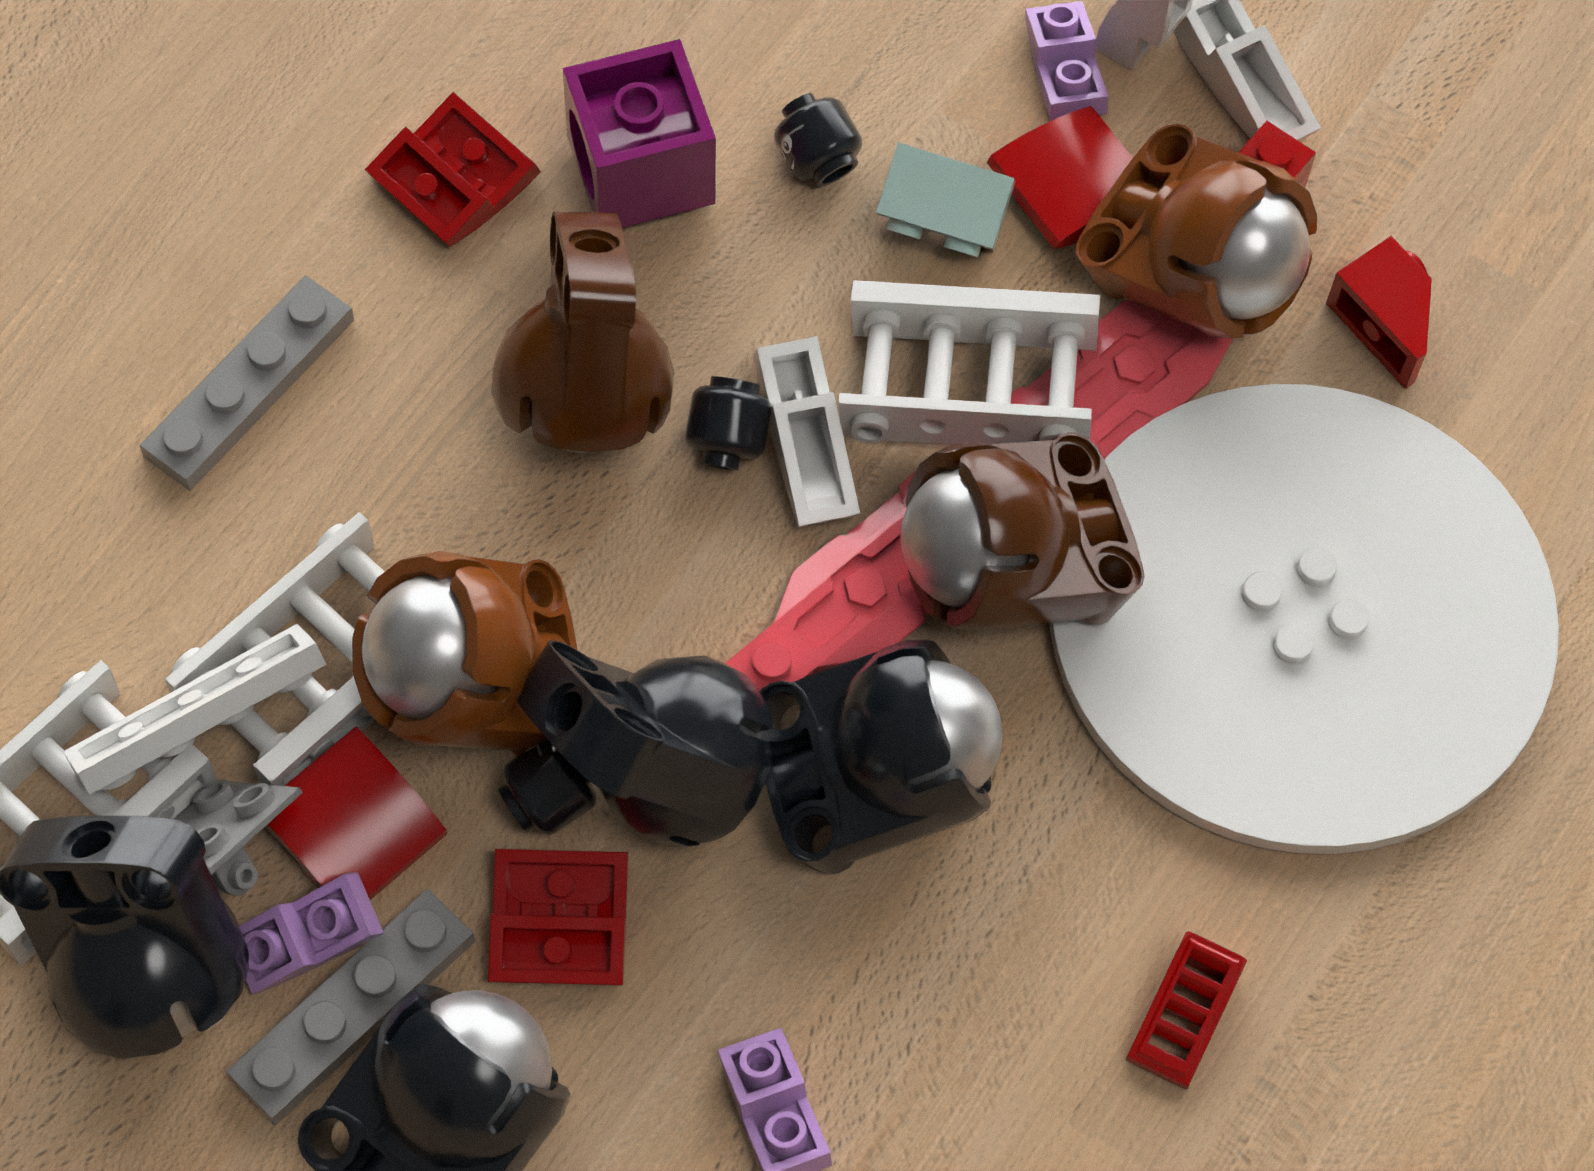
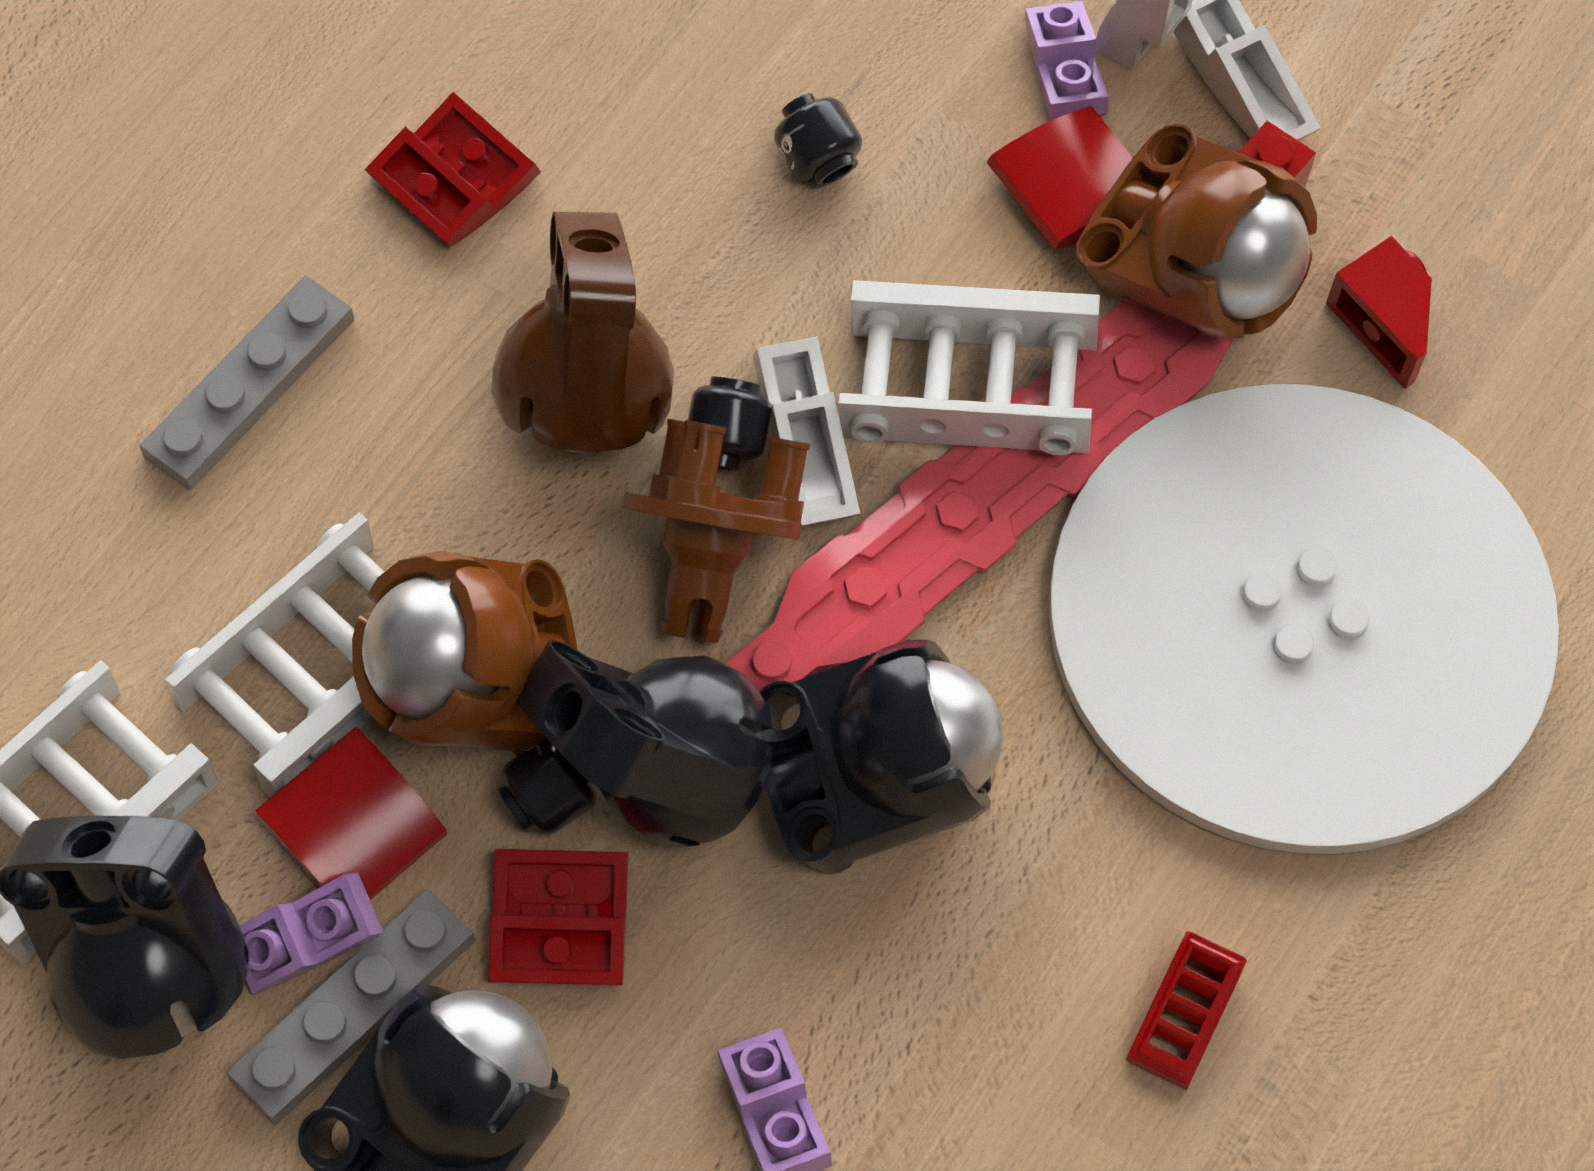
(212, 699): white plate -> none
(227, 819): light grey hinge -> none
(641, 134): magenta brick -> none
(713, 531): none -> dark orange piece
(944, 198): light aqua brick -> none
(1019, 535): reddish brown piece -> none

